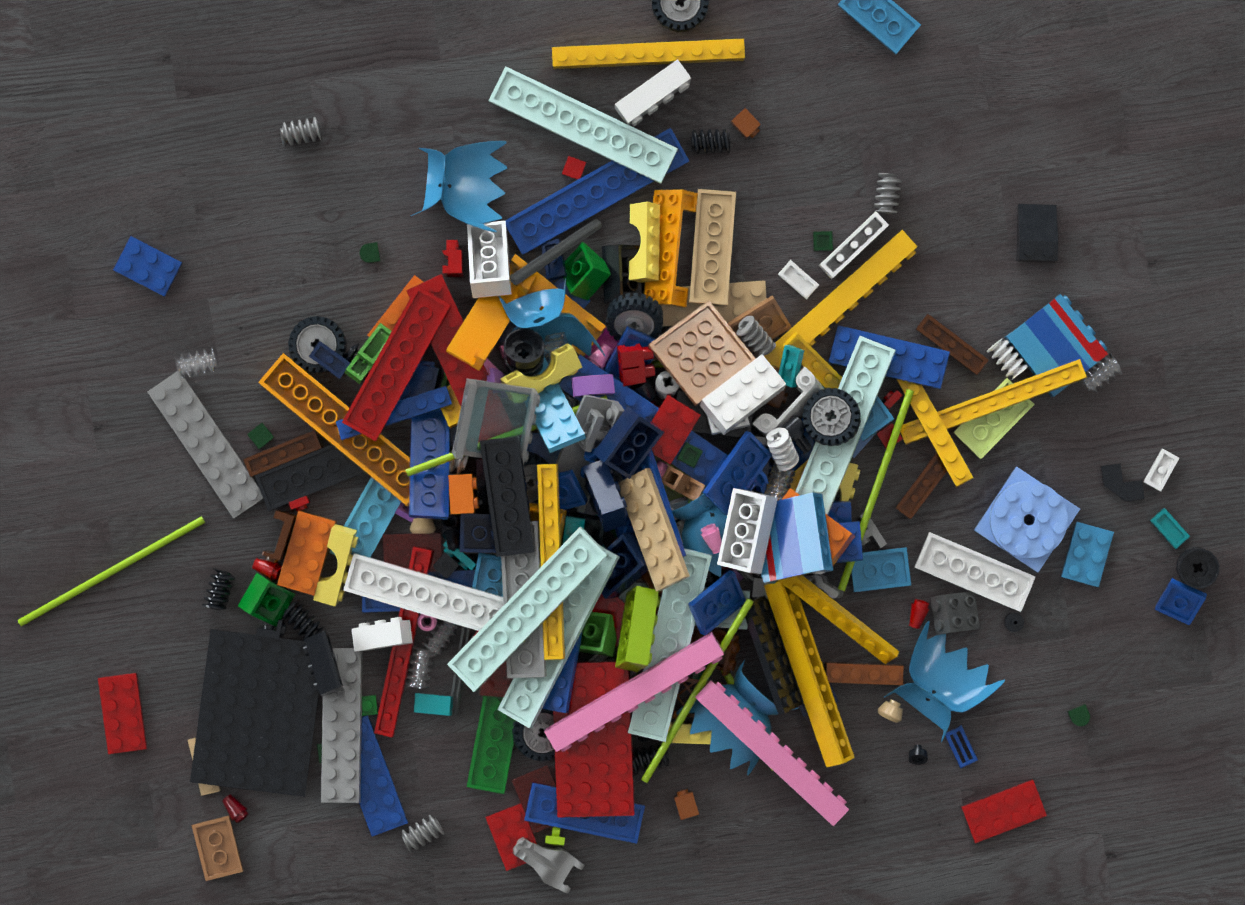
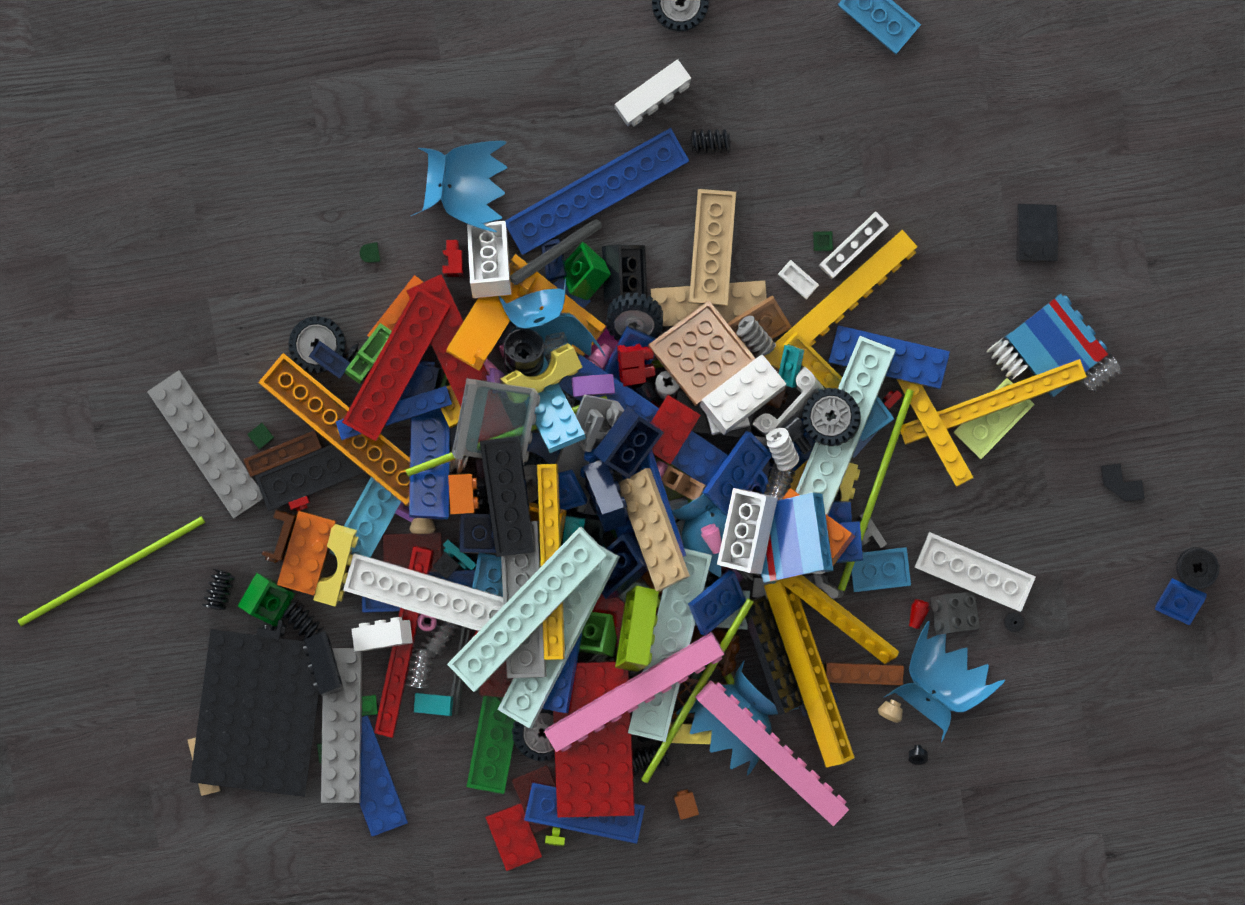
(122, 713): red plate -> none
(147, 266): blue plate -> none
(196, 363): clear piece -> none
(217, 848): medium nougat plate -> none
(235, 809): dark red cone -> none
(268, 569): red cone -> none
(300, 131): light grey piece -> none
(421, 833): light grey piece -> none
(451, 532): black axle -> none
(549, 863): light grey animal -> none
(573, 168): red tile -> none
(583, 125): light aqua plate -> none
(645, 264): light yellow arch -> none
(648, 53): yellow brick -> none
(671, 211): light orange bracket -> none
(689, 455): dark green tile -> none
(746, 124): dark orange brick -> none
(884, 435): red plate -> none
(887, 193): light grey piece -> none
(922, 487): reddish brown plate -> none
(950, 342): reddish brown plate -> none
(953, 731): blue tile -> none
(1004, 811): red plate -> none
(1005, 523): light blue piece -> none
(1080, 715): dark green tile -> none
(1087, 554): dark azure plate -> none
(1161, 470): white plate -> none
(1169, 528): teal tile -> none

